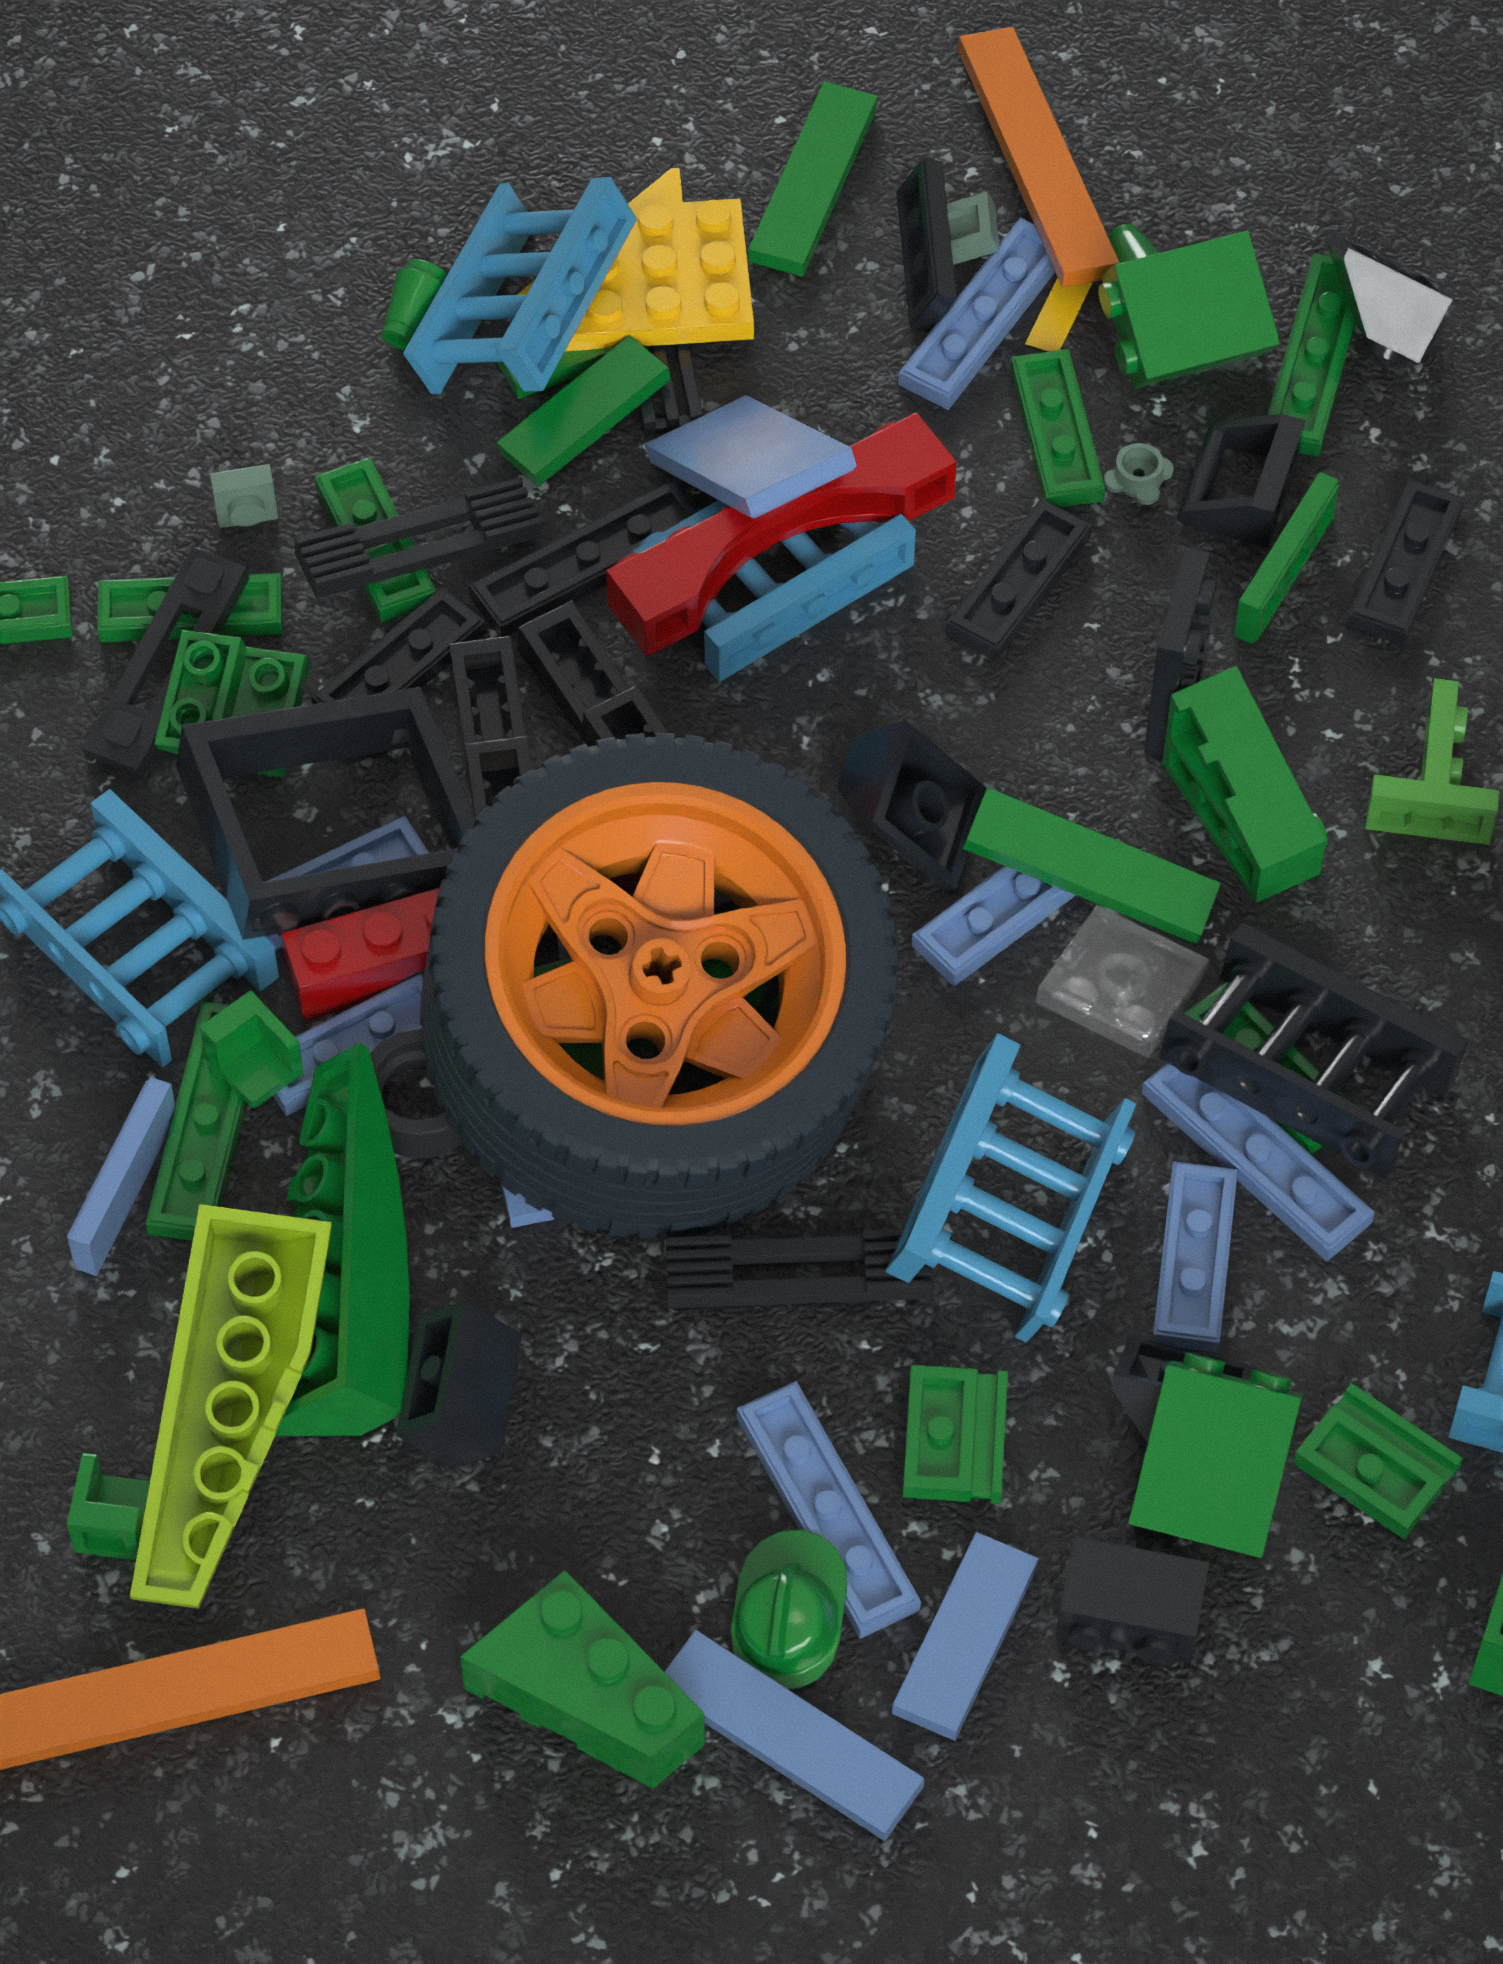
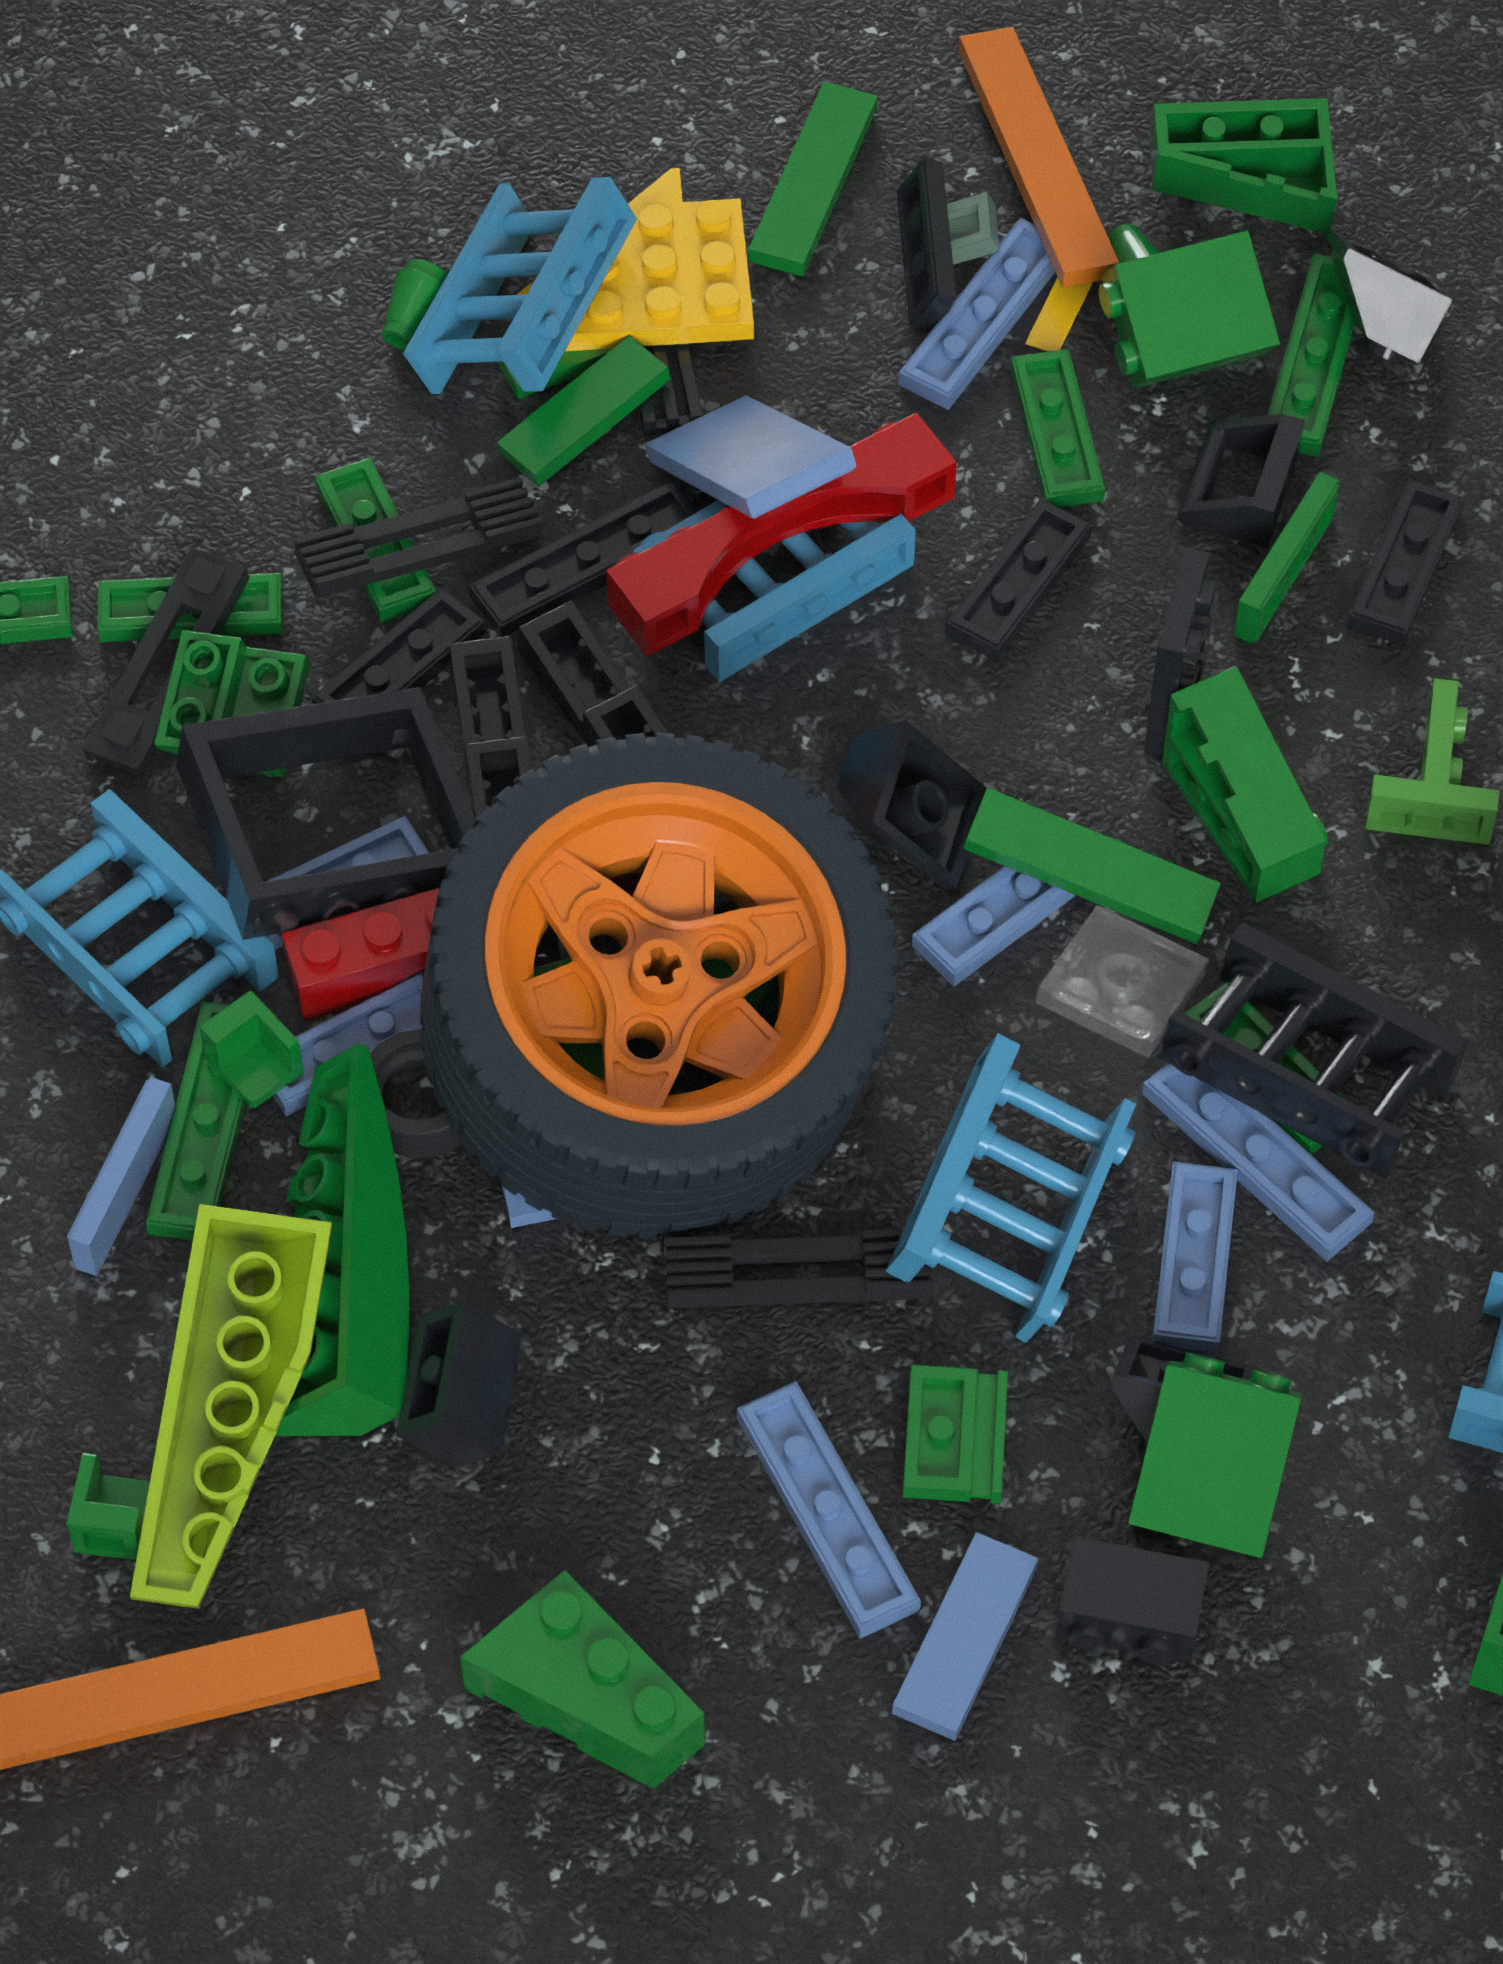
(244, 496): sand green plate -> none
(790, 1607): green piece -> none
(795, 1737): medium blue tile -> none
(1141, 460): sand green plate -> none
(1248, 157): none -> green wedge
(1377, 1461): green plate -> none

